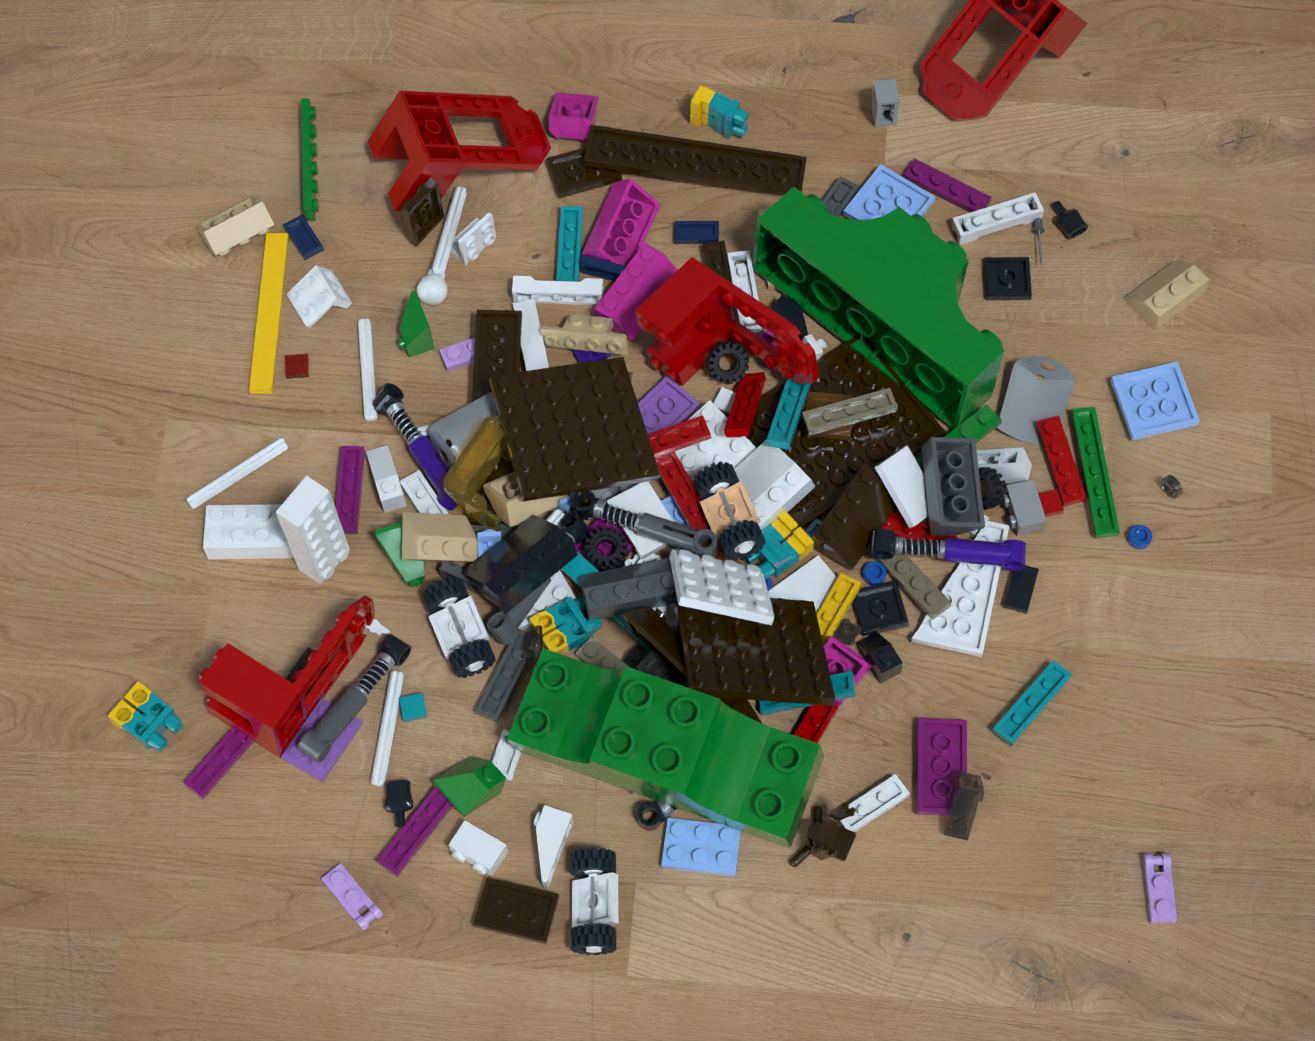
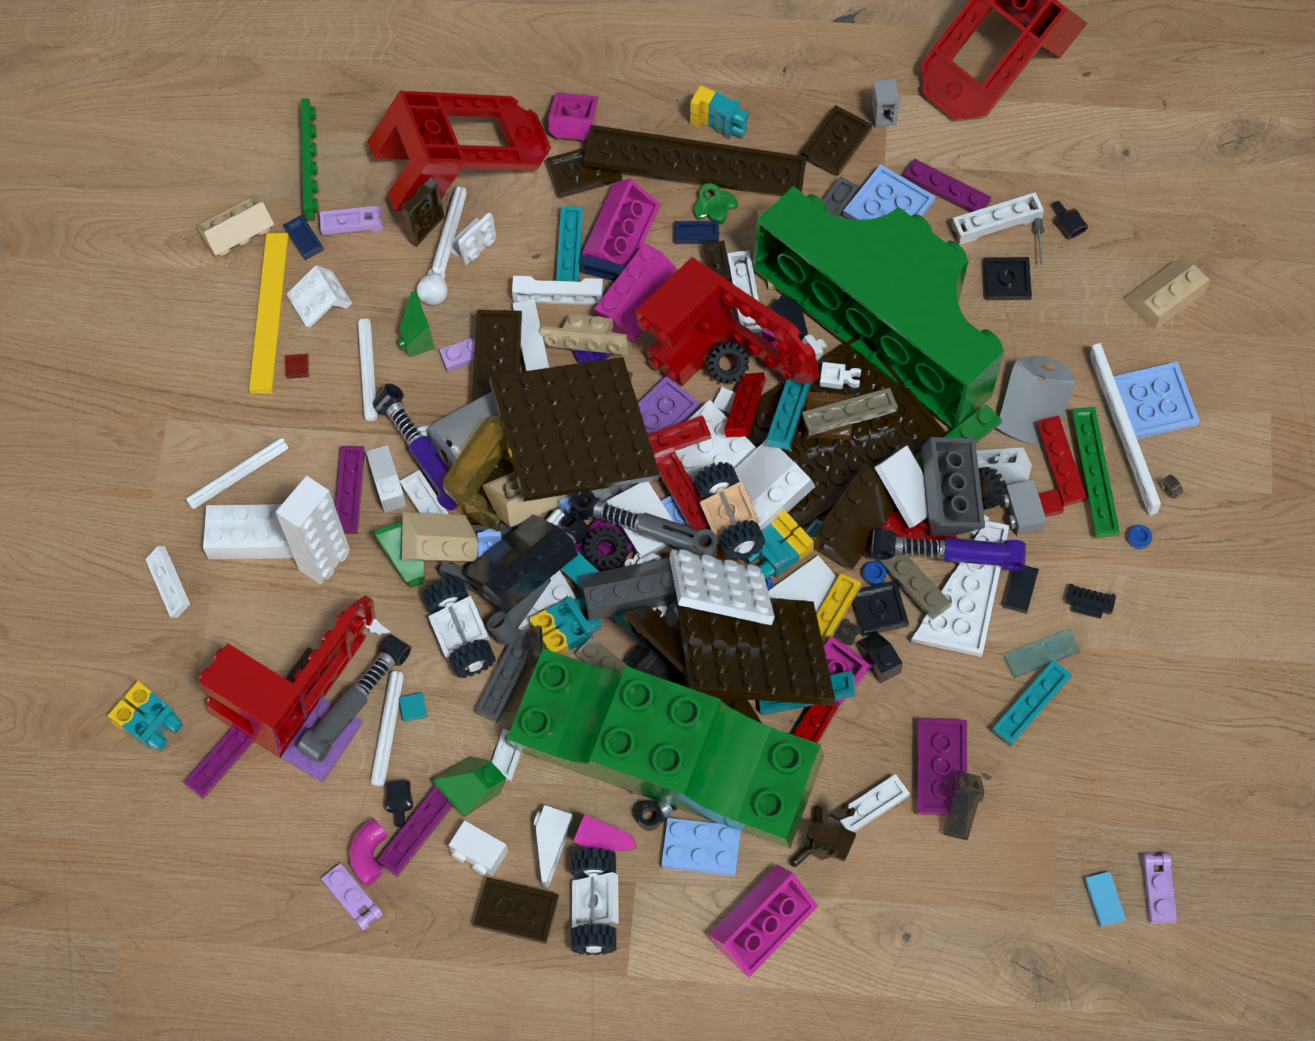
(167, 581): none -> white plate
(351, 220): none -> lavender plate
(362, 852): none -> dark pink cylinder
(600, 835): none -> dark pink slope
(716, 206): none -> green plate
(763, 920): none -> dark pink slope
(834, 376): none -> white plate
(836, 140): none -> dark brown plate
(1041, 653): none -> clear light blue tile
(1088, 606): none -> black piece
(1105, 899): none -> medium azure tile
(1125, 429): none -> white tile

